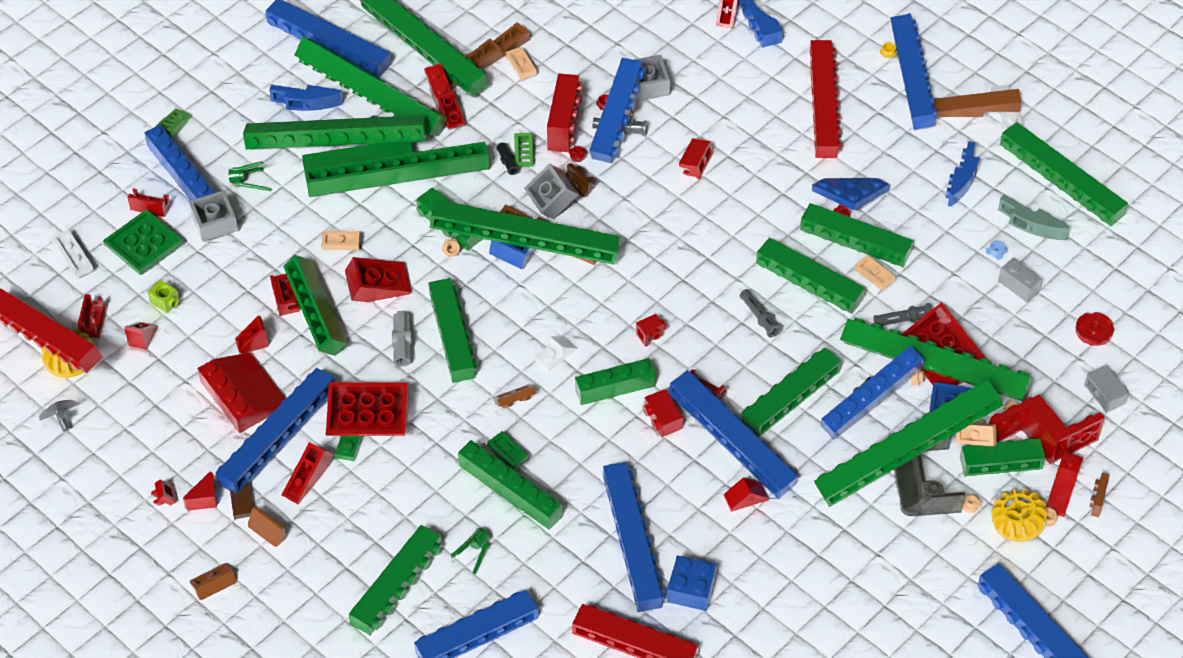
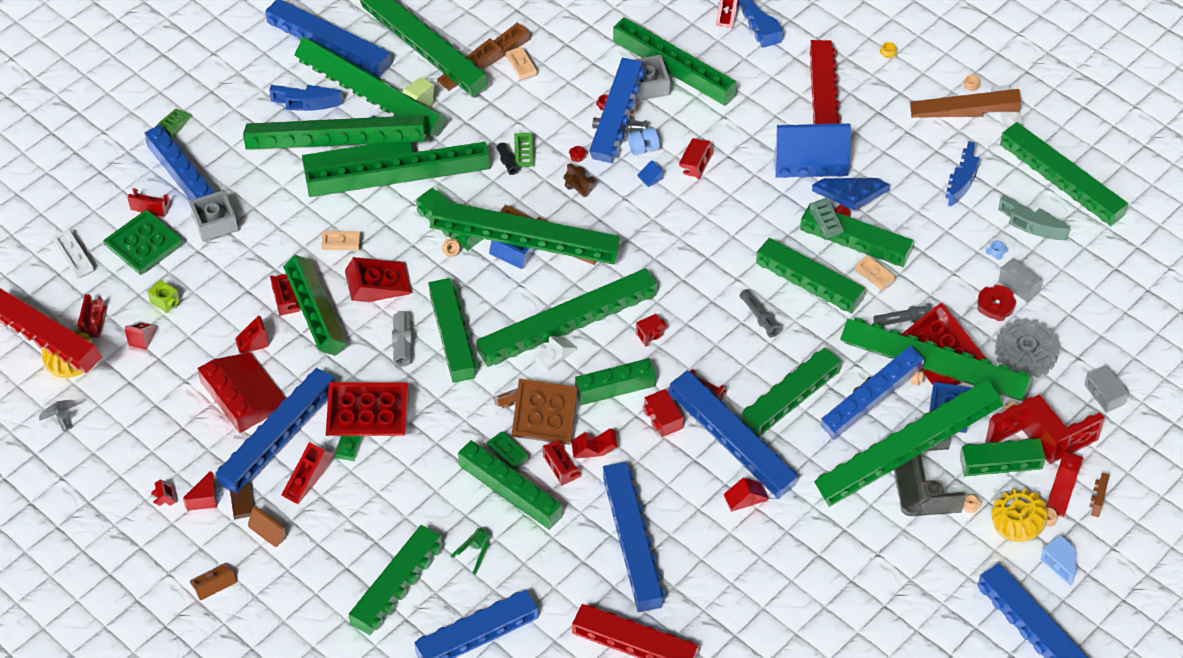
(237, 175): green plant -> none
(421, 91): none -> yellowish green slope
(443, 96): red slope -> none
(544, 411): none -> dark orange plate
(551, 191): light grey brick -> none
(560, 463): none -> red hinge
(564, 113): red brick -> none
(566, 317): none -> green brick
(591, 446): none -> red slope
(643, 141): none -> light blue wheel
(650, 174): none -> blue slope
(677, 62): none -> green brick
(691, 583): blue brick -> none
(812, 150): none -> blue slope
(822, 207): none -> sand green slope
(912, 71): blue brick -> none
(971, 82): none -> light nougat plate
(977, 434): light nougat slope -> none
(996, 311): none -> red plate
(1027, 347): none -> light grey piece
(1061, 558): none -> light blue slope
(1094, 329): red tile -> none

